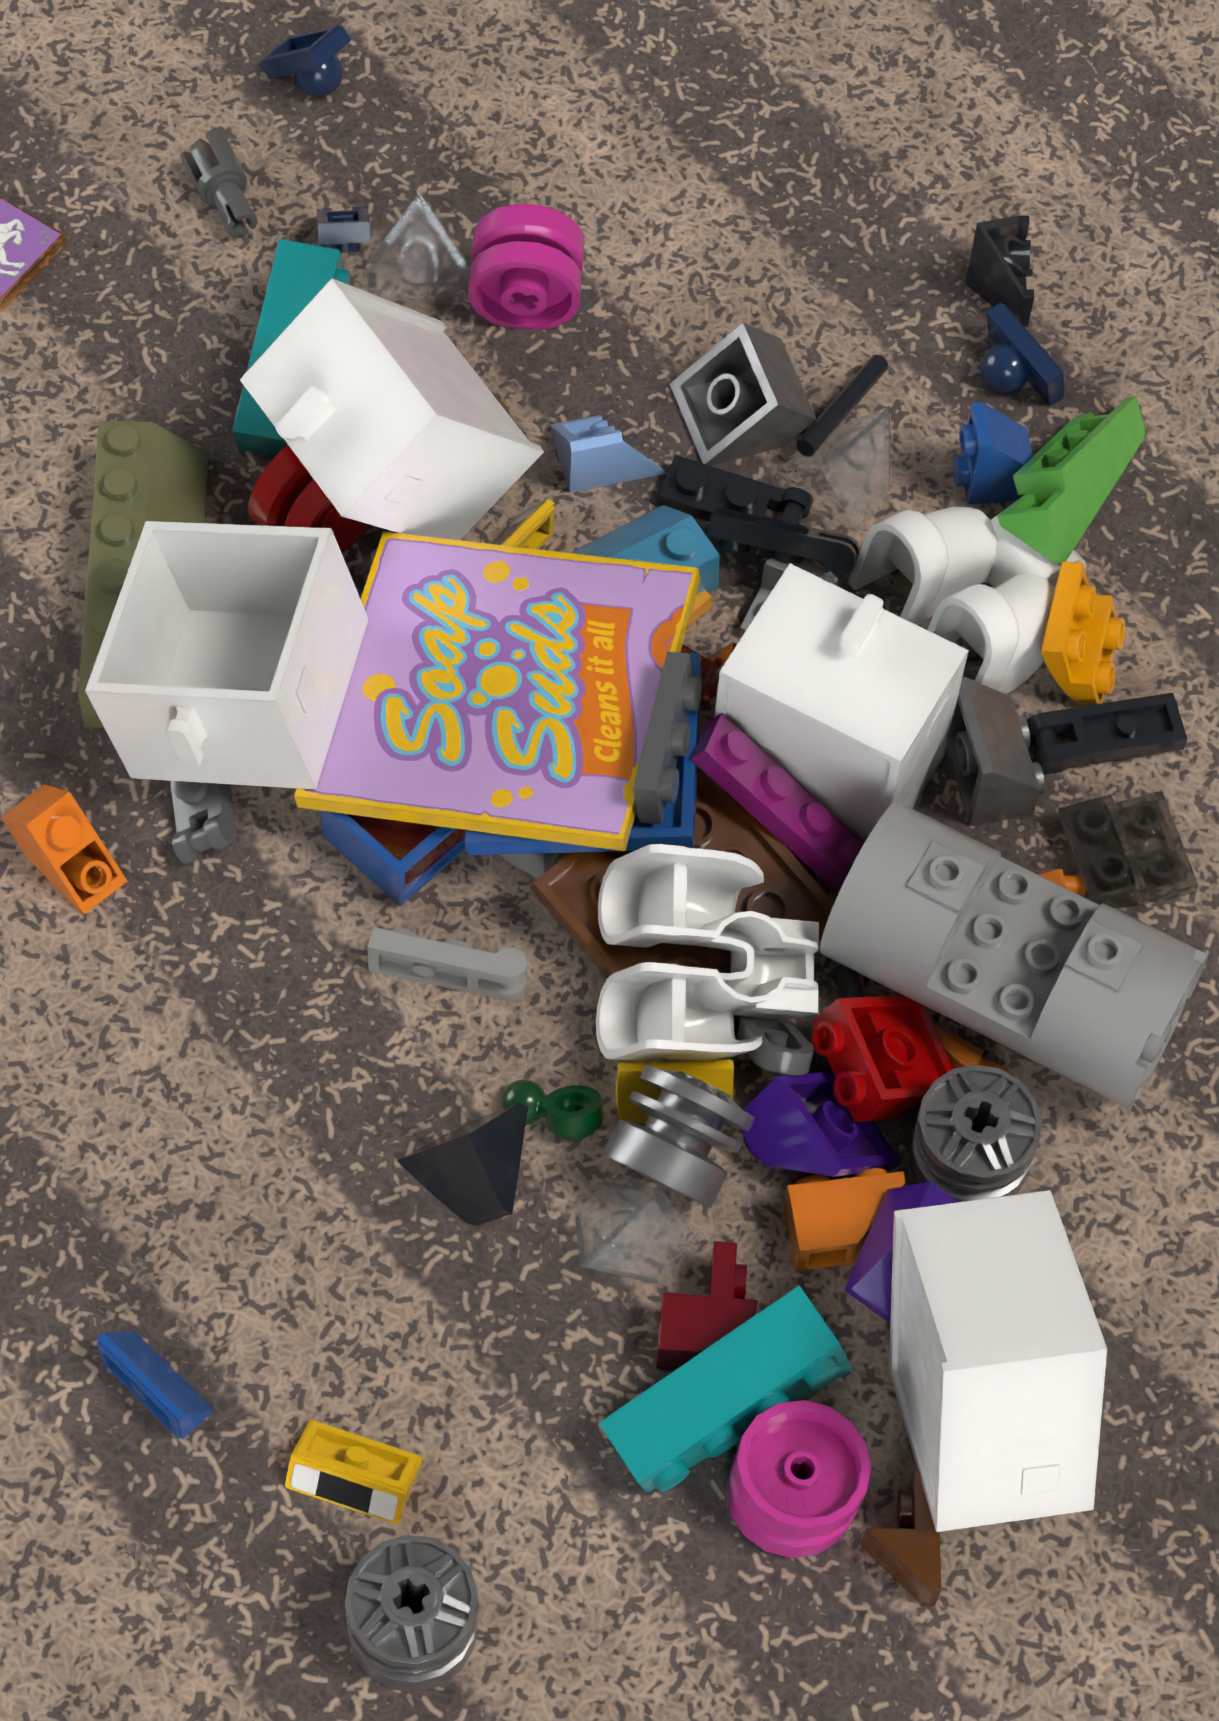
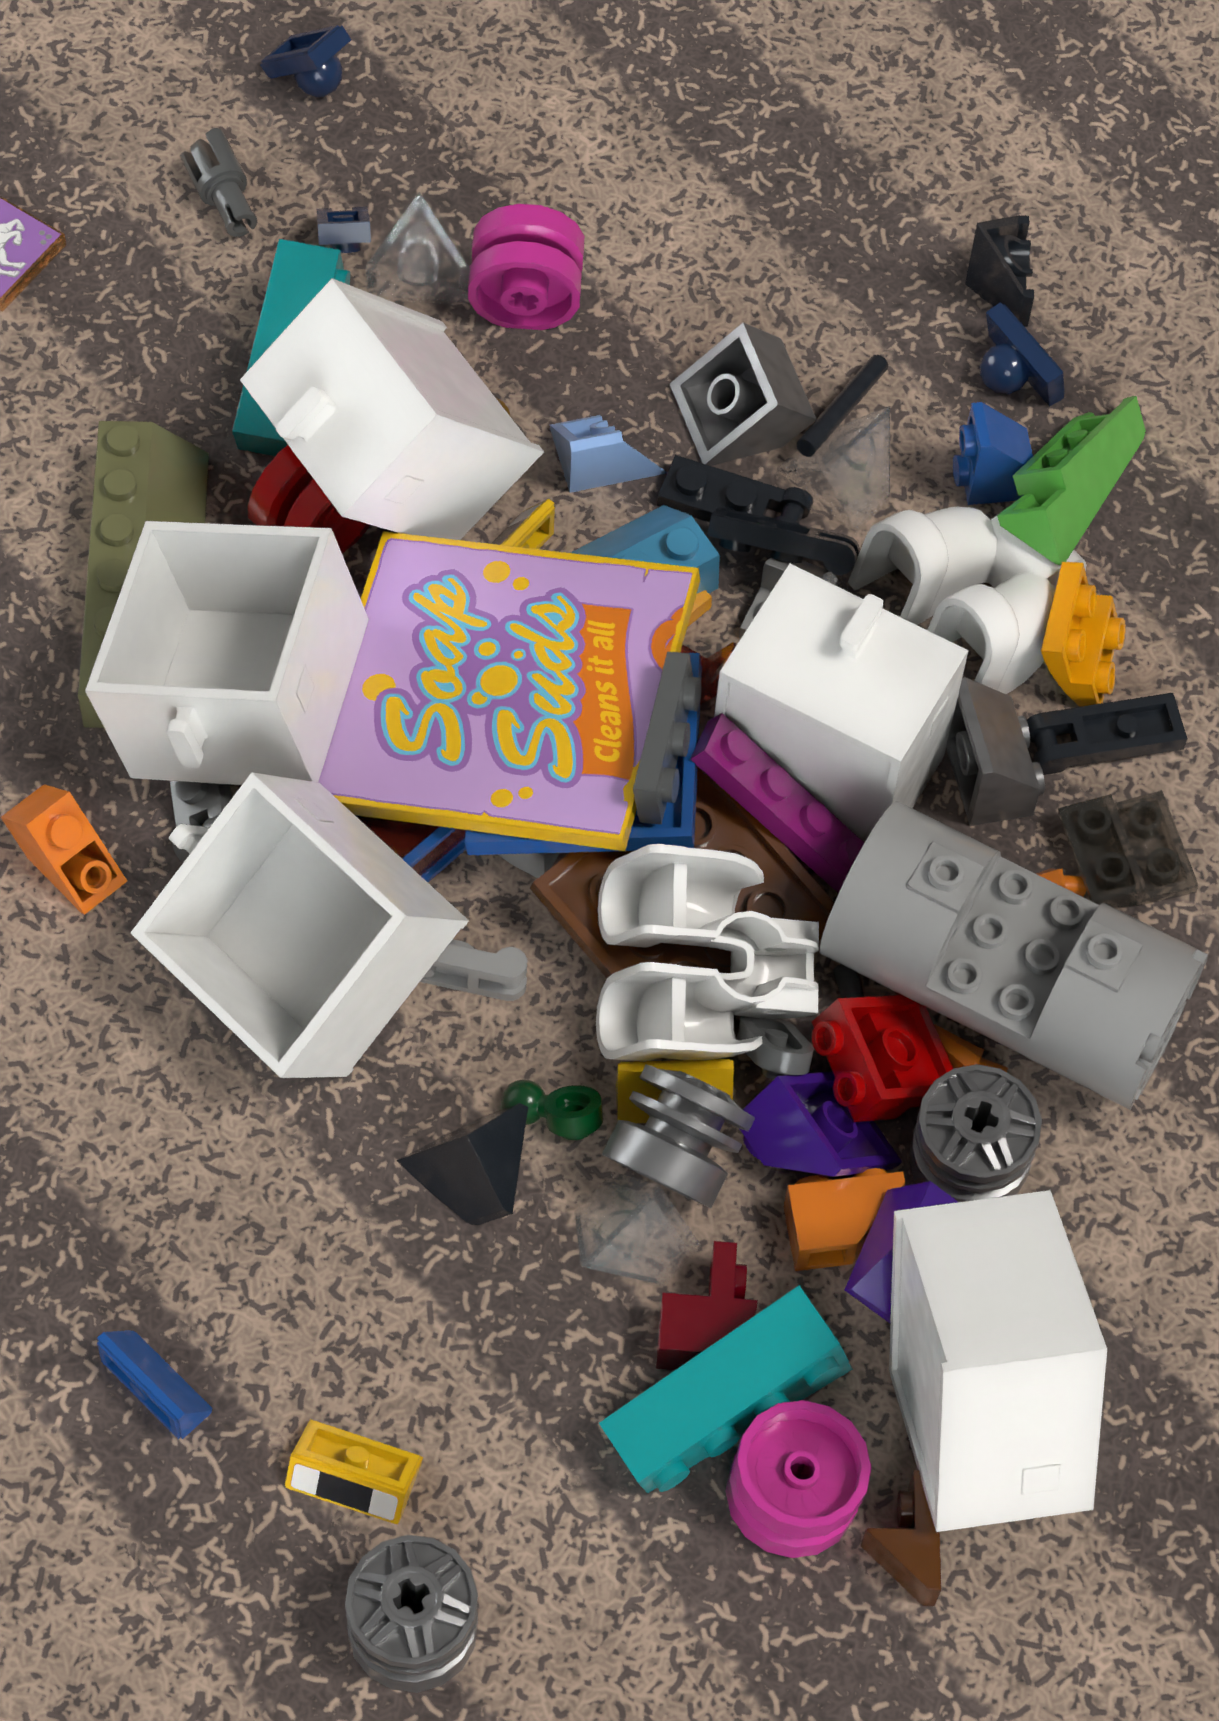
(296, 925): none -> white piece

